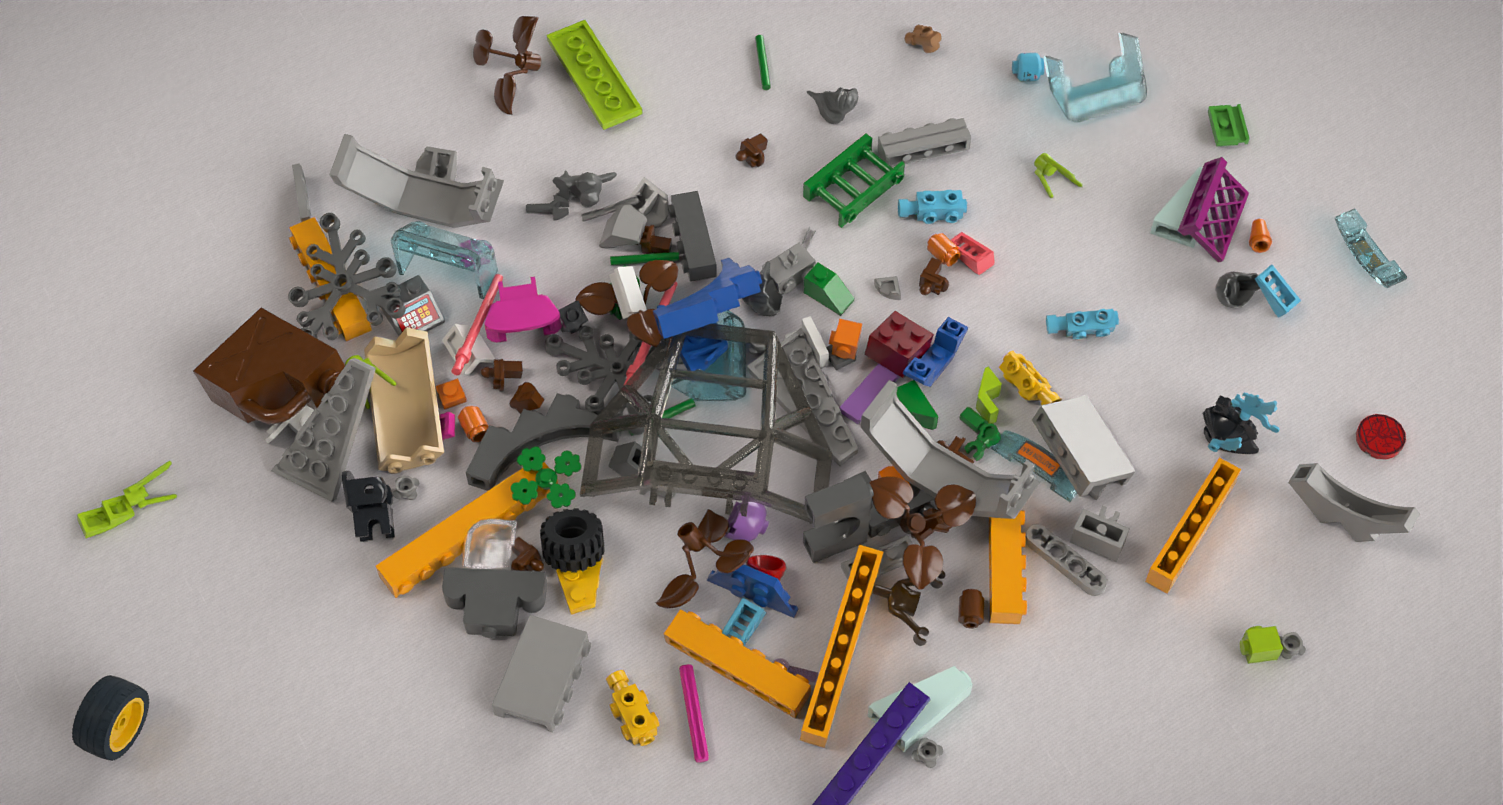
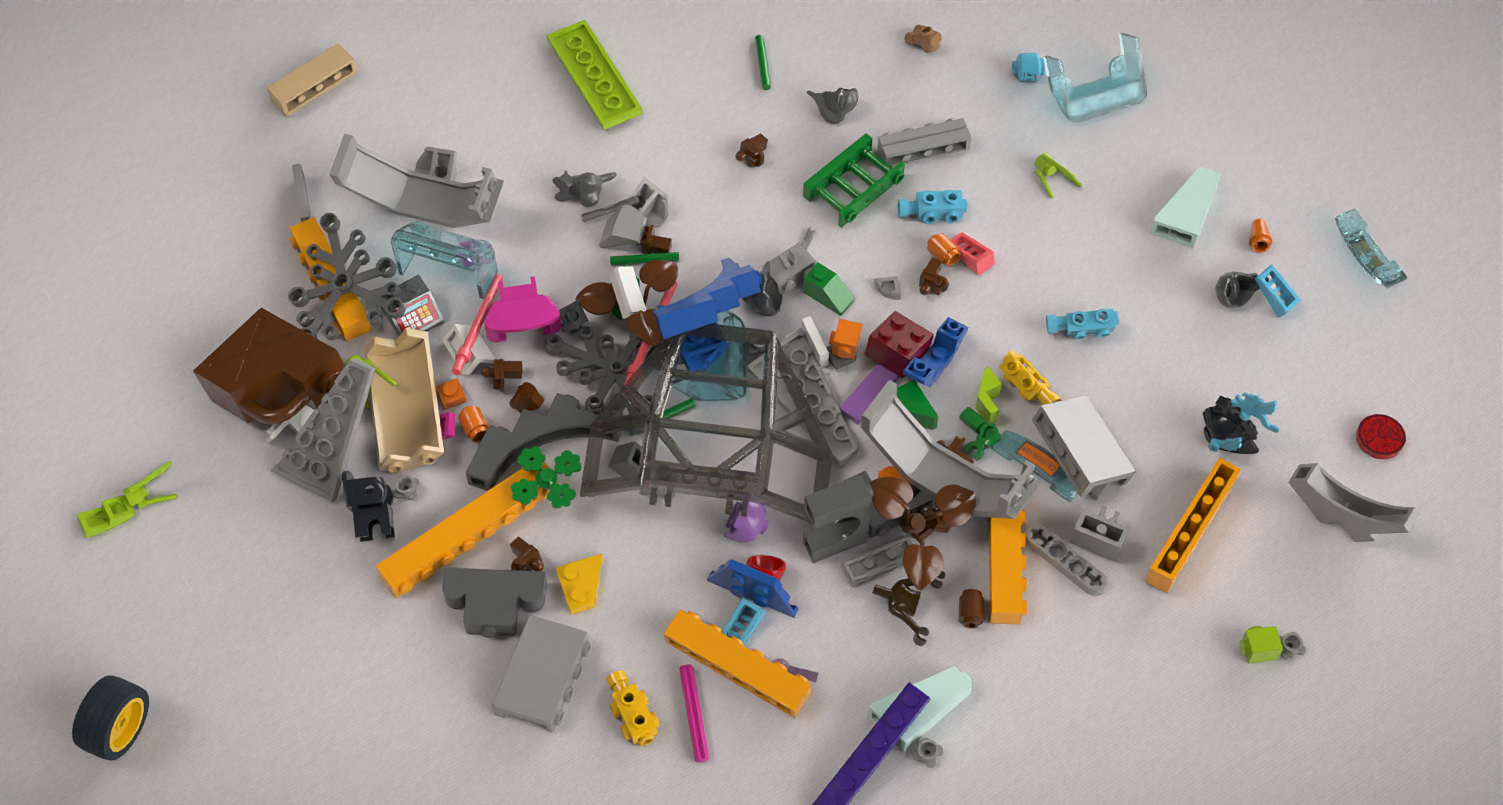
(312, 79): none -> tan brick
(489, 544): clear brick -> none
(525, 60): reddish brown plant -> none
(552, 207): dark grey bar -> none
(572, 540): black tyre -> none
(693, 236): dark grey brick -> none
(710, 530): reddish brown plant -> none
(841, 646): light orange brick -> none
(1203, 200): magenta fence -> none
(1228, 125): bright green plate -> none

